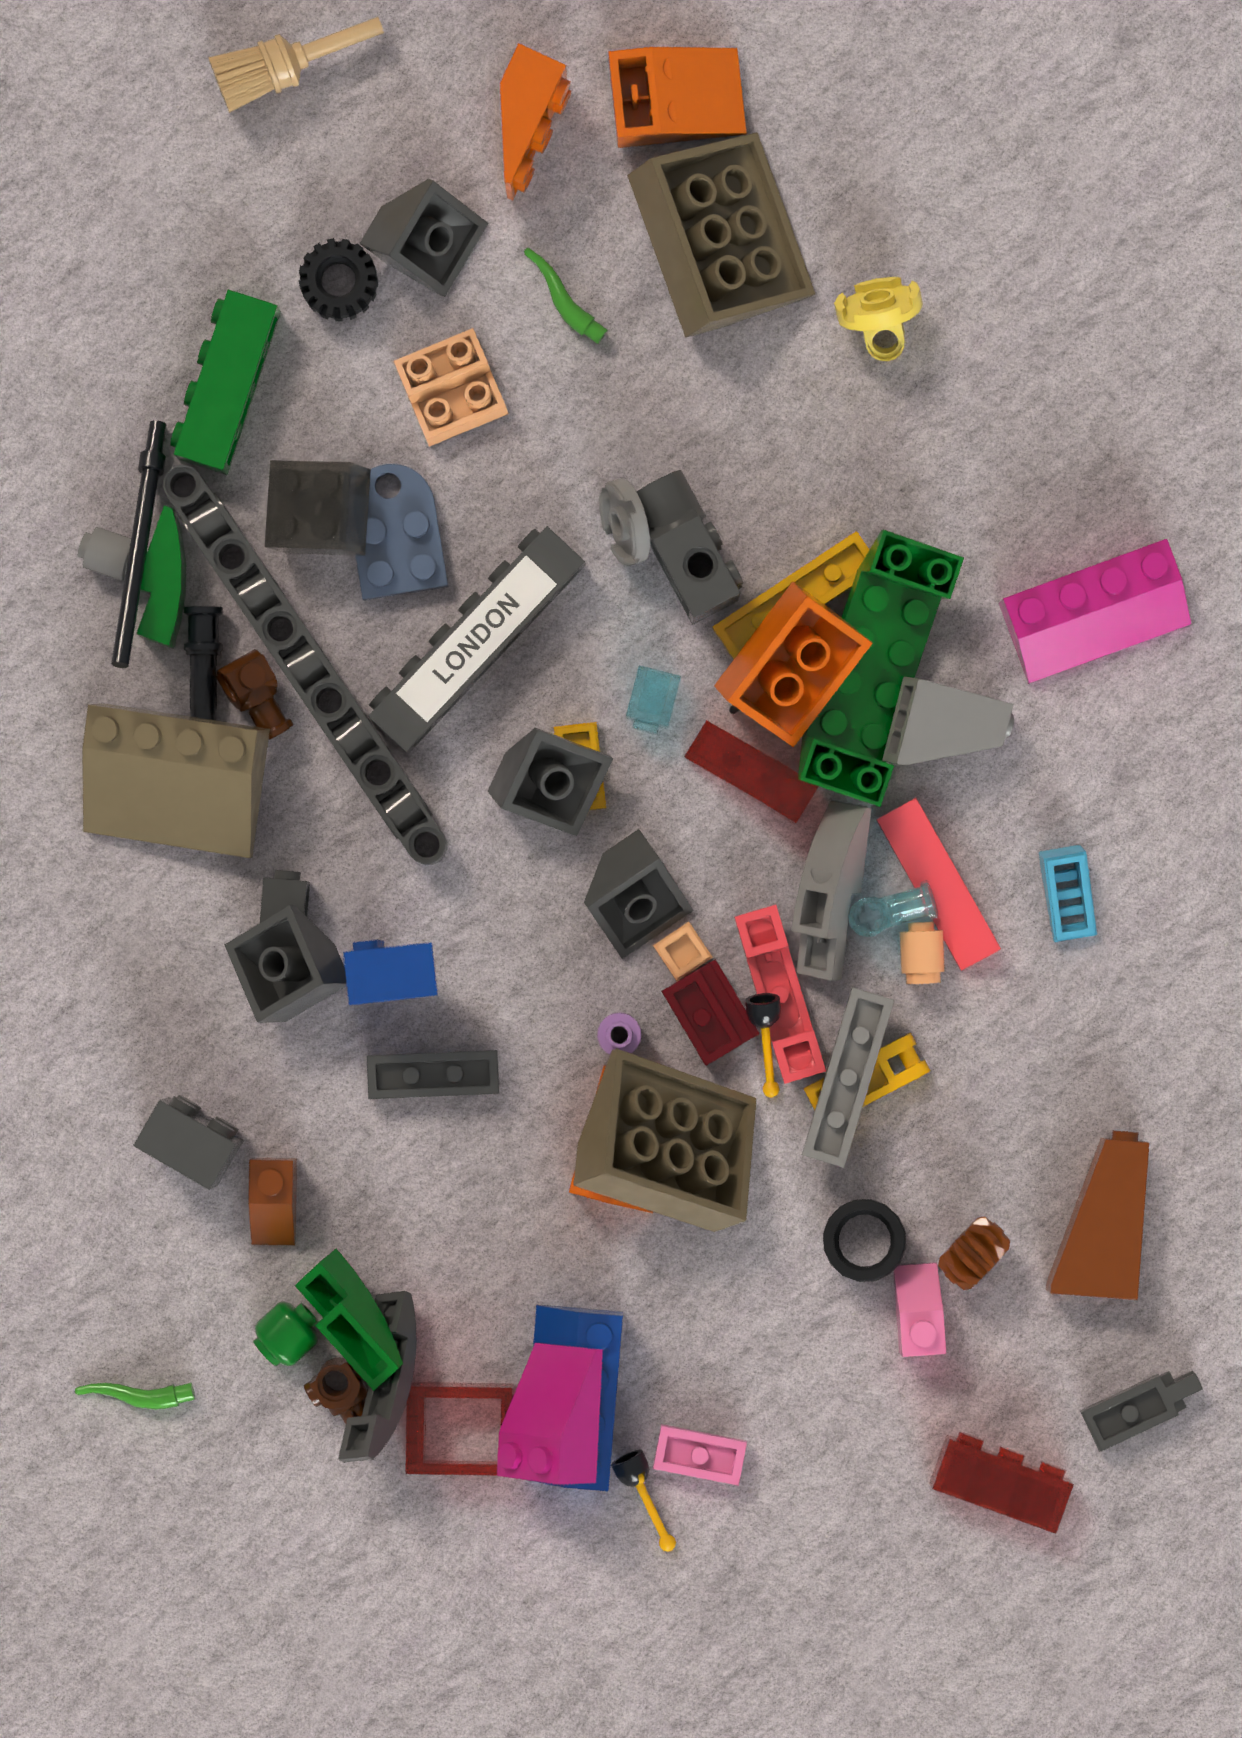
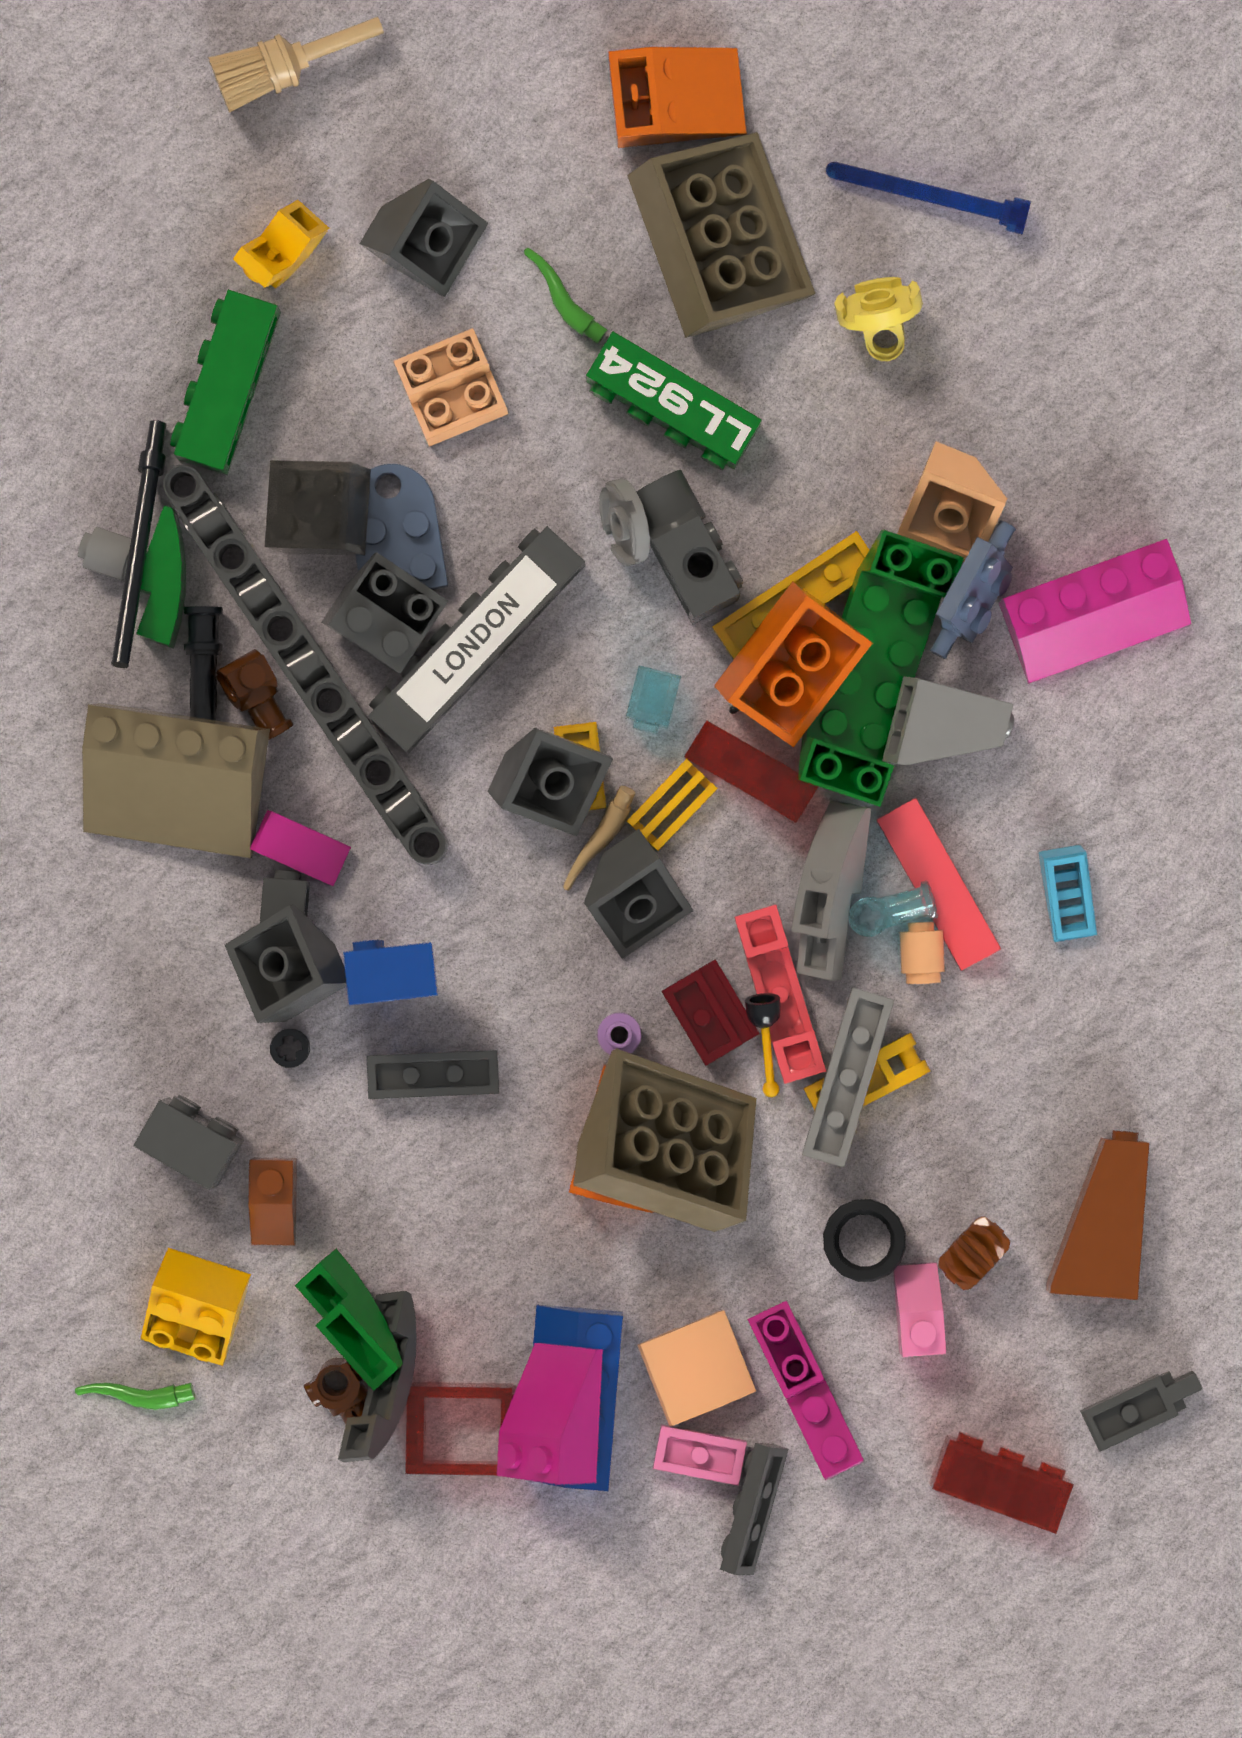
(194, 1306): none -> yellow slope
(282, 245): none -> yellow brick
(286, 1333): green head -> none
(300, 847): none -> dark pink slope
(301, 1055): none -> black bush
(338, 253): black tyre -> none
(385, 612): none -> dark grey slope
(530, 94): orange slope -> none
(608, 828): none -> tan animal
(632, 1471): hinge -> none
(673, 401): none -> green brick
(682, 951): light nougat tile -> none
(696, 1368): none -> light nougat slope
(697, 778): none -> yellow tile
(753, 1508): none -> dark grey plate
(805, 1390): none -> dark pink slope
(953, 502): none -> light nougat slope
(975, 590): none -> sand blue plate
(1010, 213): none -> clear blue piece

